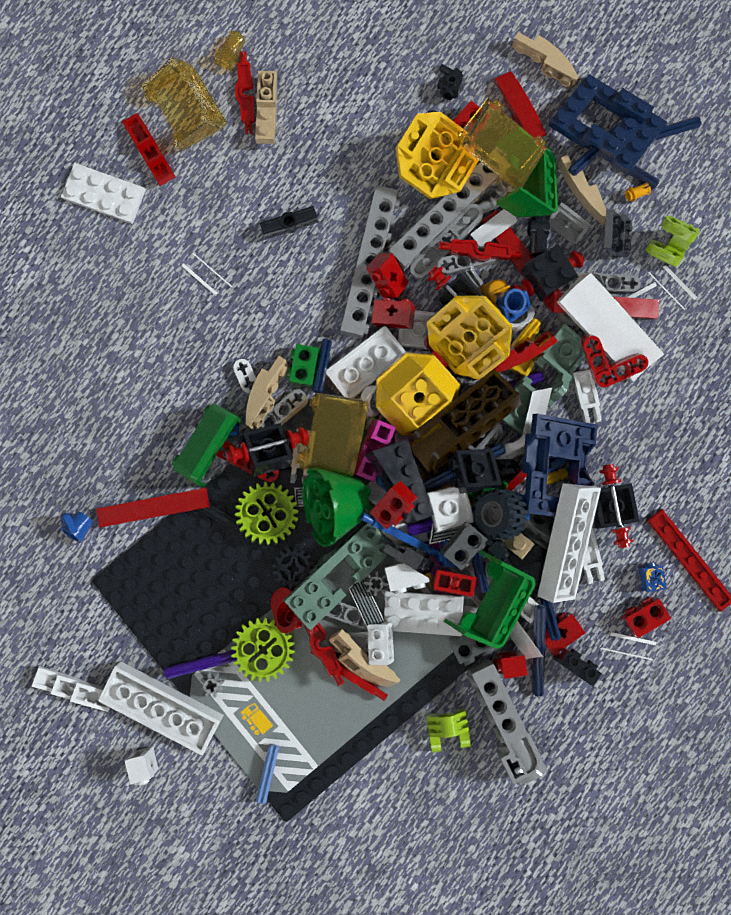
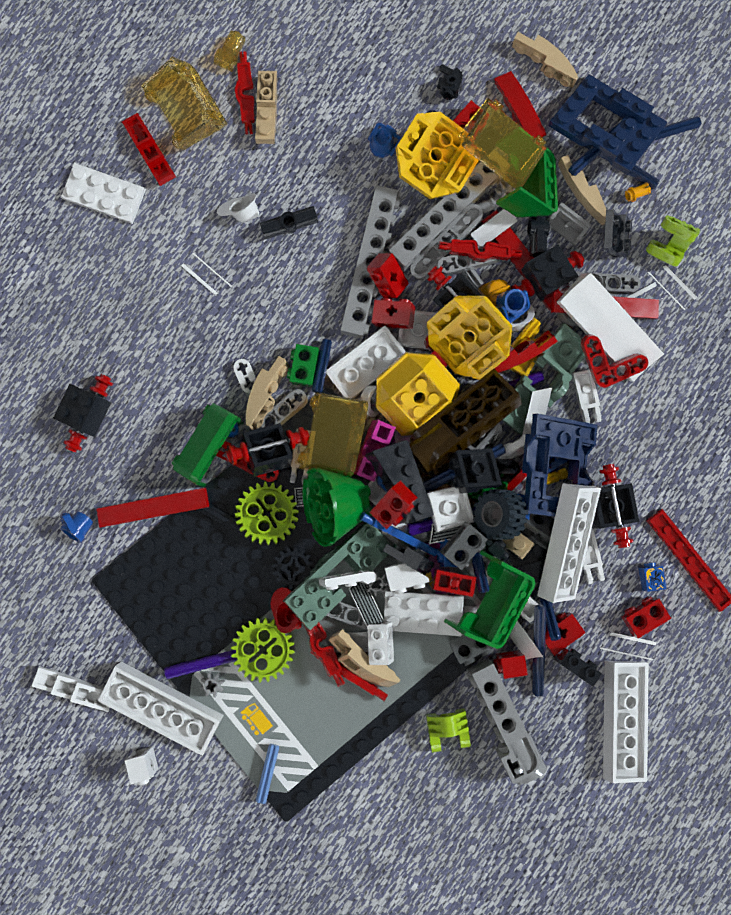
(83, 411): none -> black brick
(241, 208): none -> white piece
(348, 579): none -> white hinge
(381, 140): none -> blue piece
(625, 721): none -> white arch

